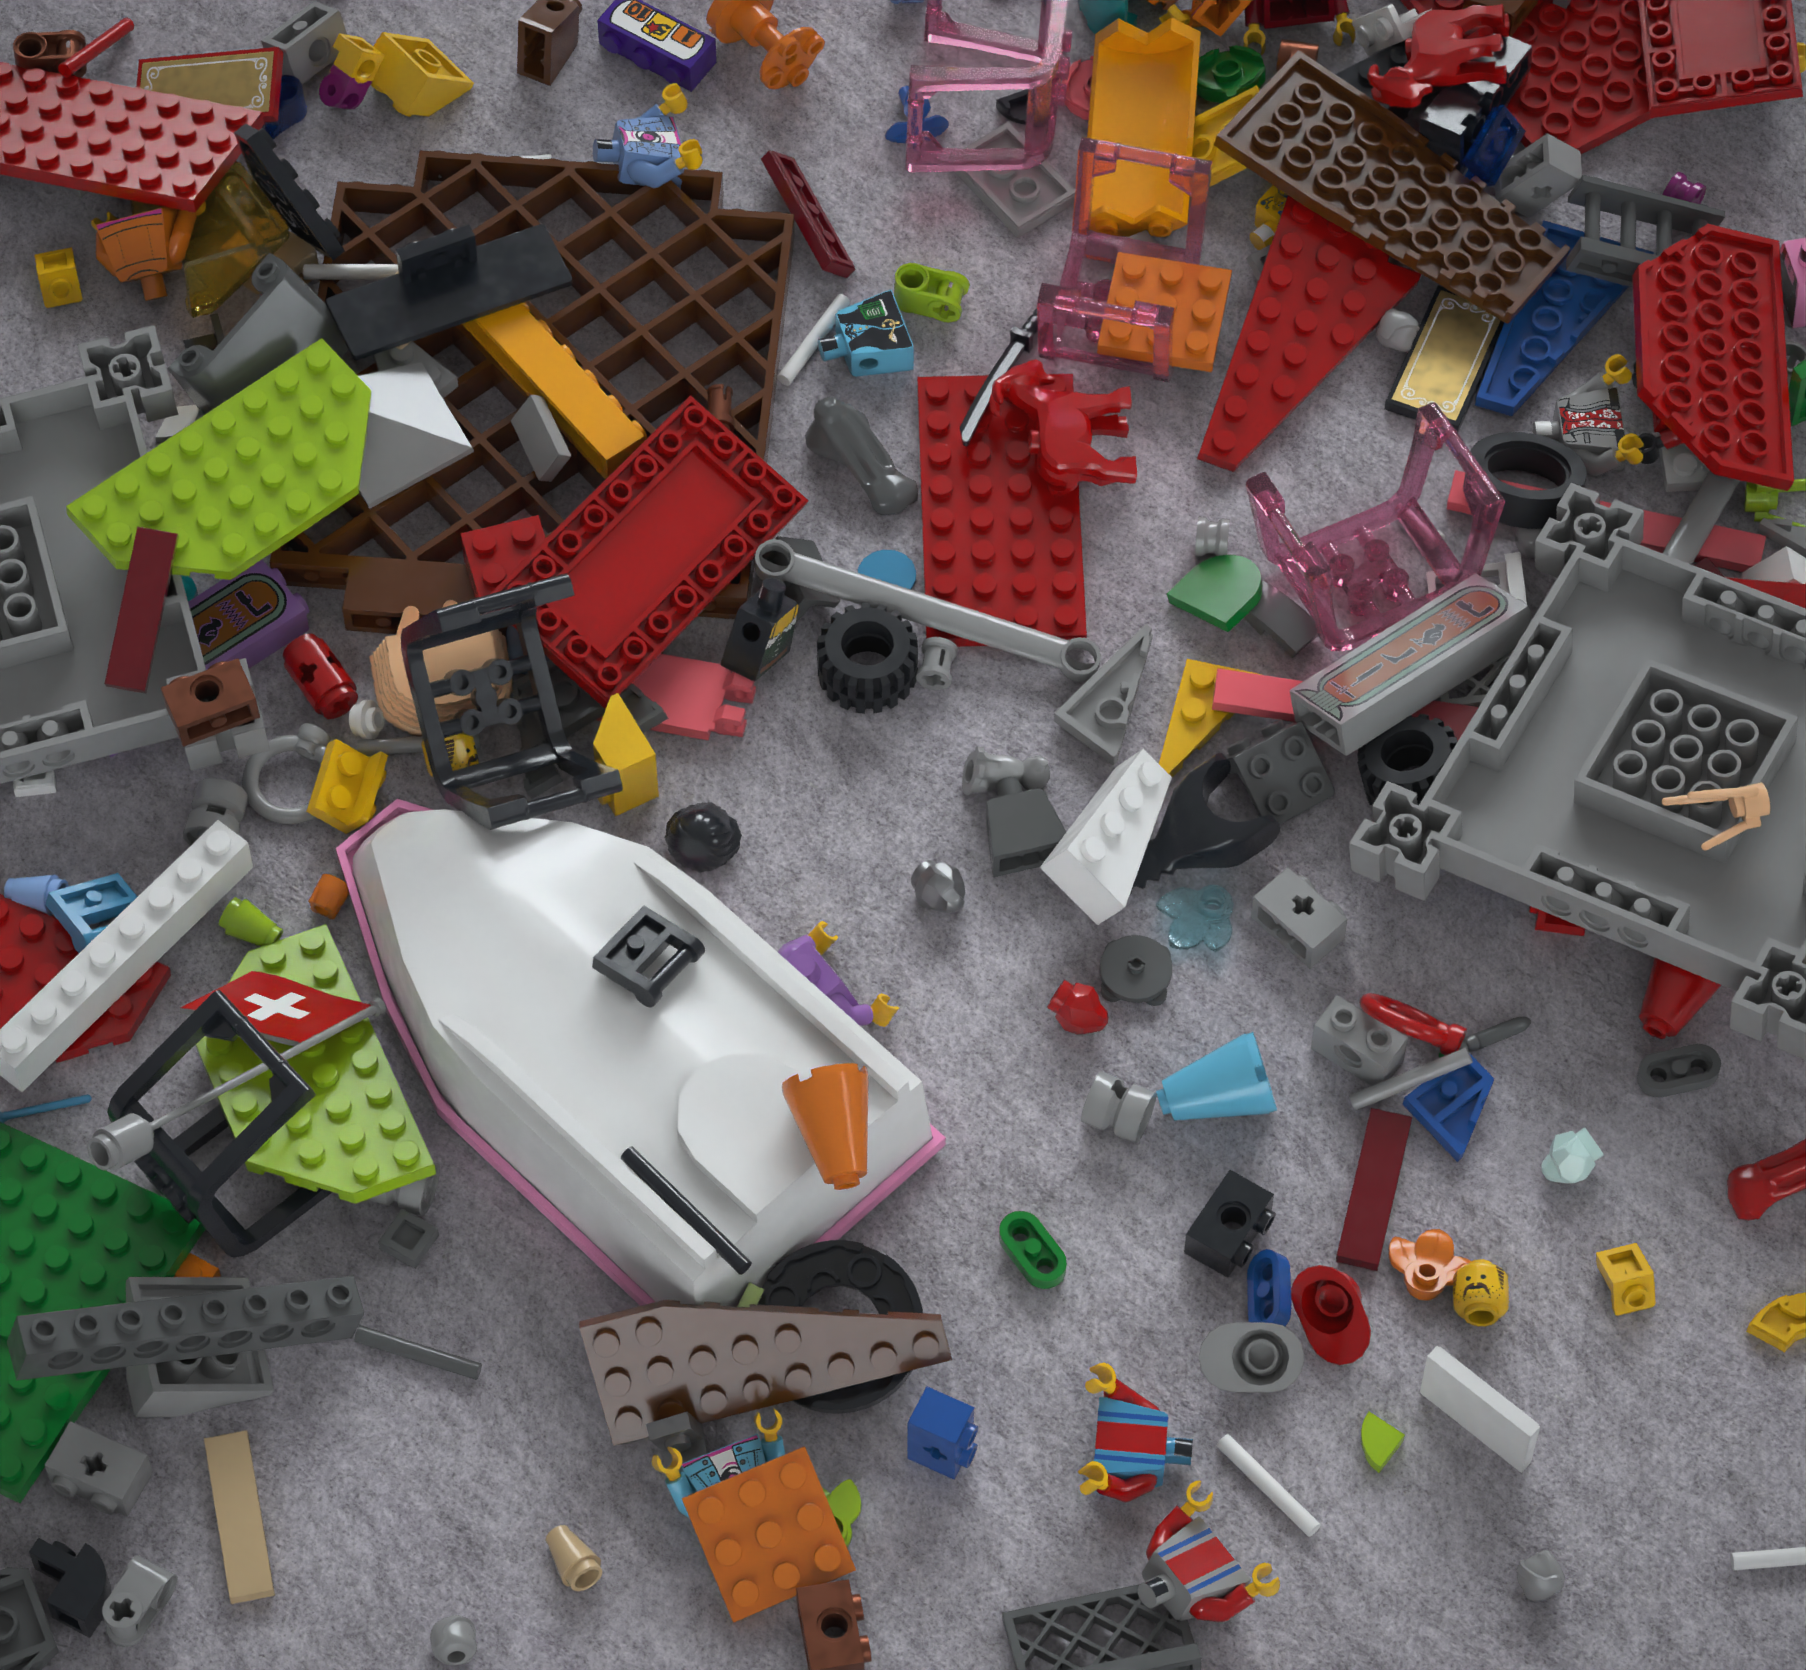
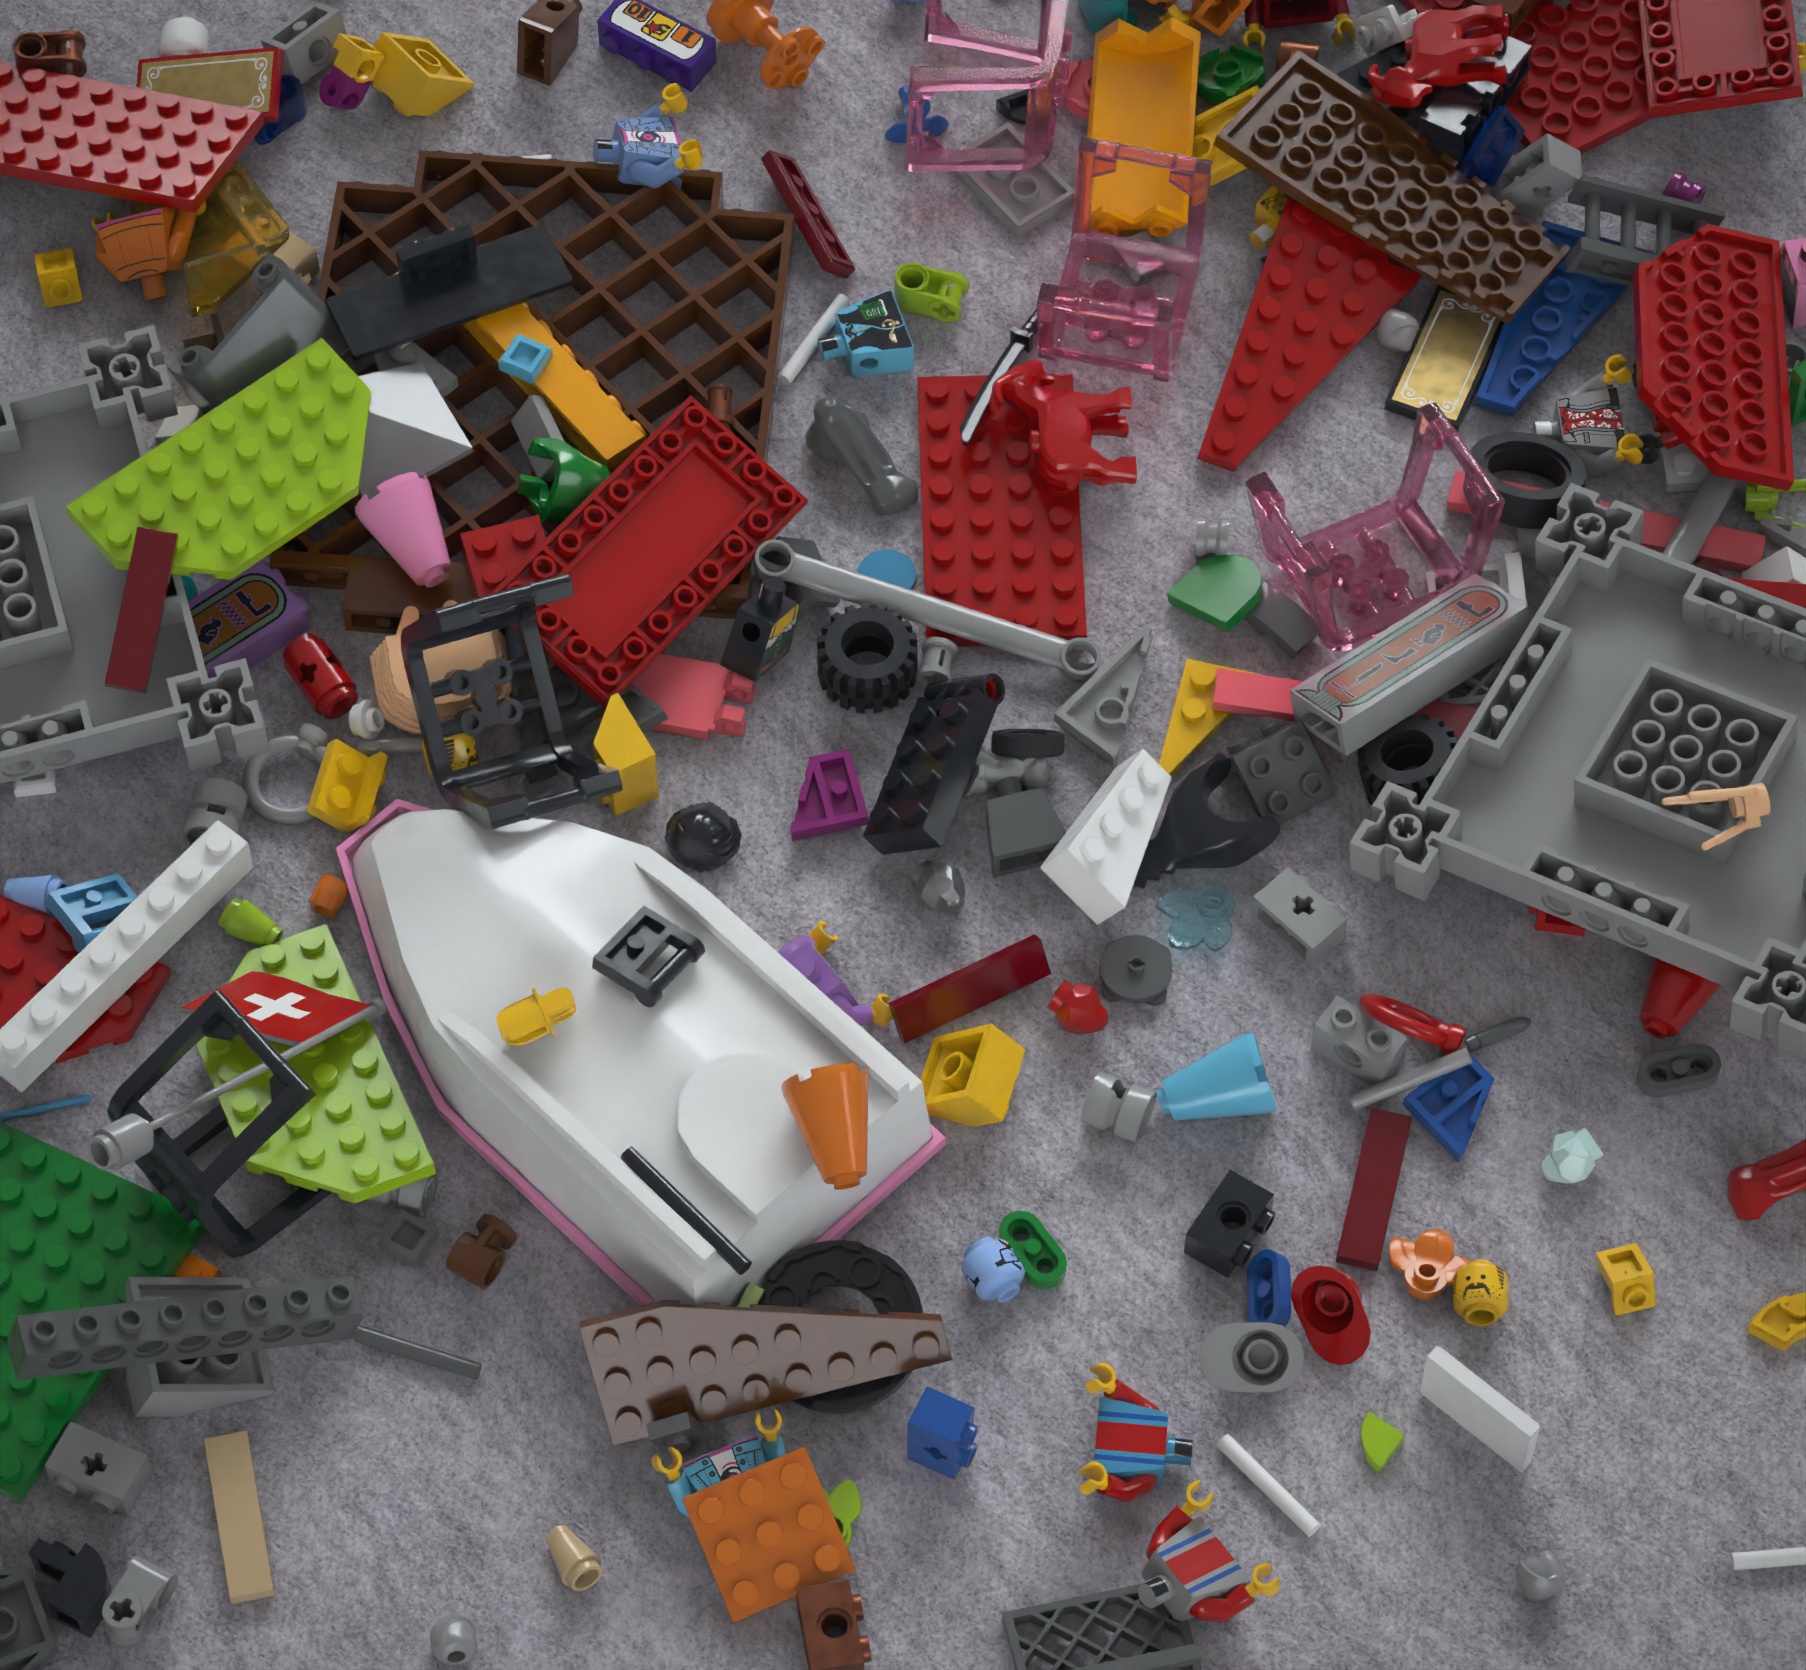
(96, 47): red bar -> none
(183, 37): none -> white head
(199, 719): copper brick -> none
(277, 182): black wing -> none
(348, 271): white bar -> none
(408, 527): none -> bright pink cone
(480, 1256): none -> reddish brown piece
(525, 358): none -> medium azure tile
(535, 1016): none -> yellow arm
(573, 480): none -> green piece
(829, 797): none -> magenta wing
(933, 764): none -> black hinge
(969, 988): none -> dark red tile
(971, 1075): none -> yellow slope
(992, 1269): none -> light blue head
(1027, 743): none -> black tyre
(1193, 291): orange plate -> none

